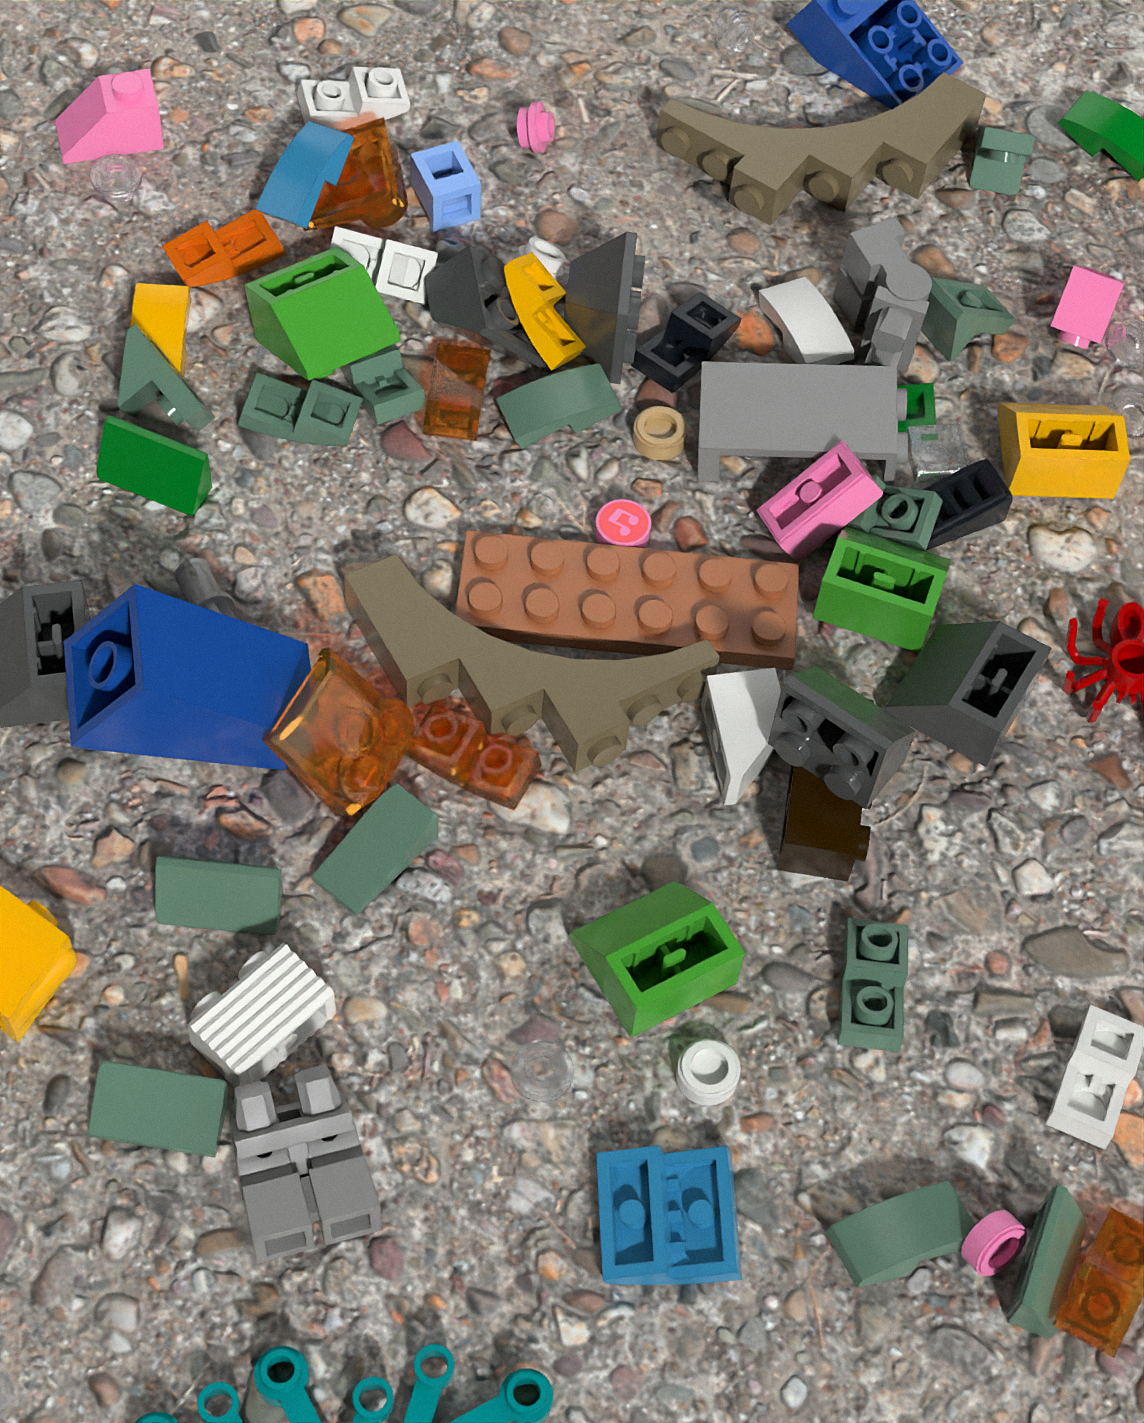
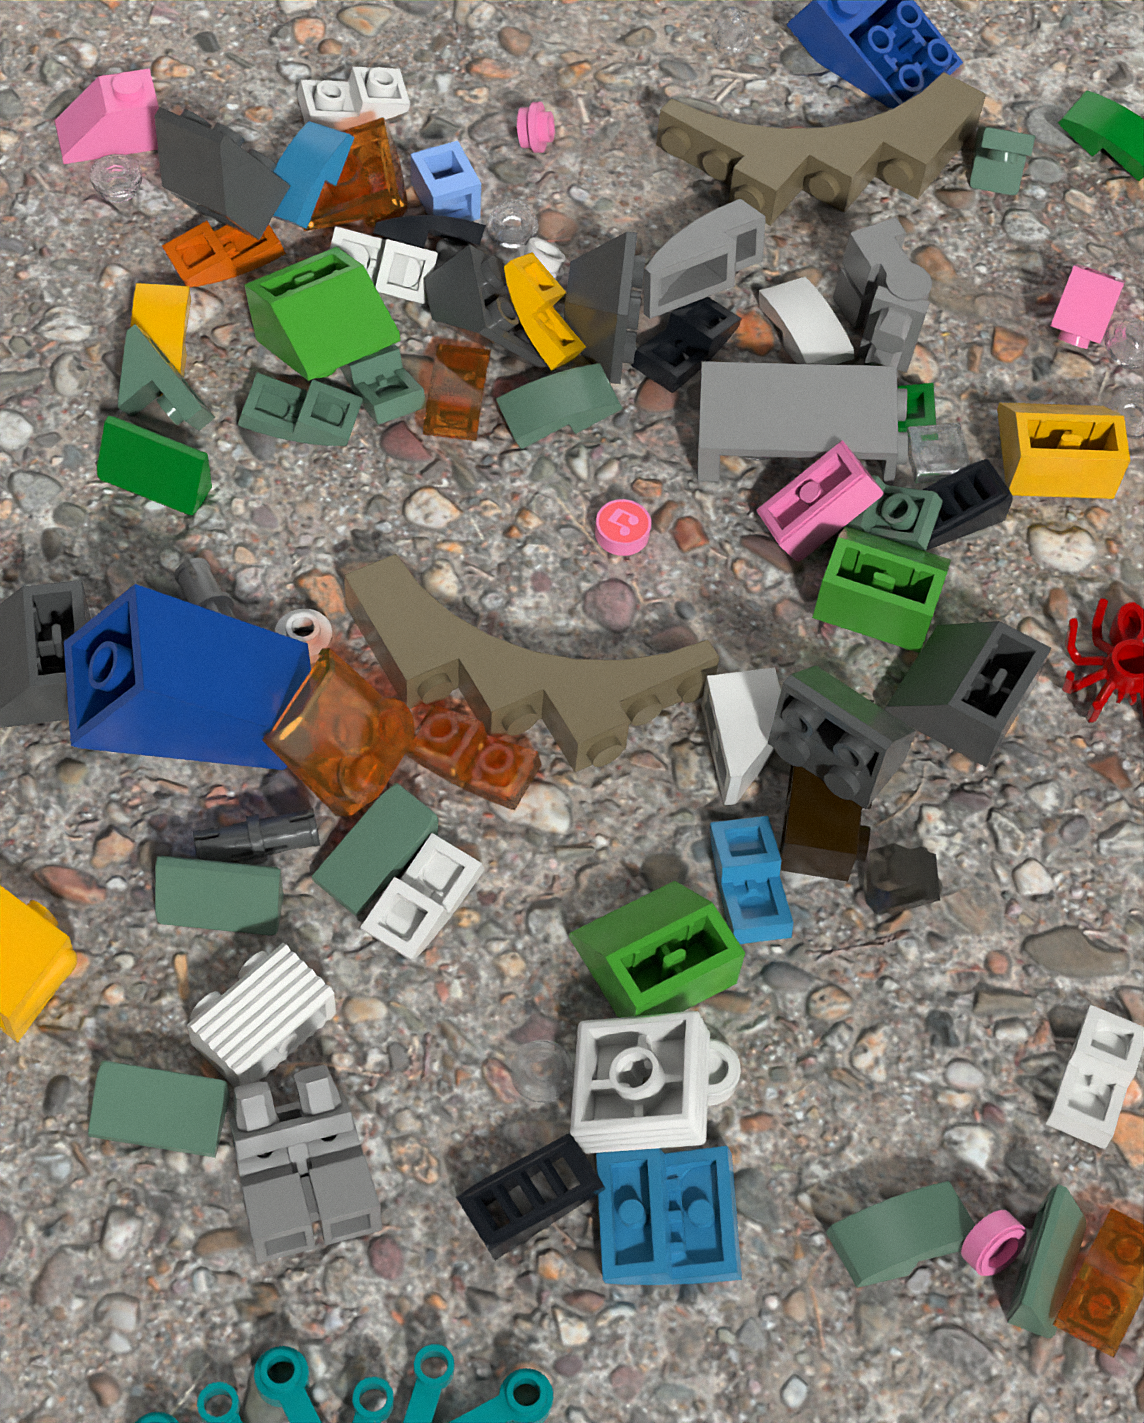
(216, 174): none -> dark grey slope
(258, 837): none -> dark grey pin
(311, 621): none -> white plate
(415, 229): none -> black slope
(424, 898): none -> white slope
(512, 223): none -> clear plate
(518, 1174): none -> black slope
(608, 1098): none -> white brick
(628, 598): nougat plate -> none
(659, 433): tan tile -> none
(703, 257): none -> light grey slope
(750, 879): none -> dark azure slope
(873, 985): sand green slope -> none
(901, 879): none -> clear smoke piece
(959, 312): sand green slope -> none

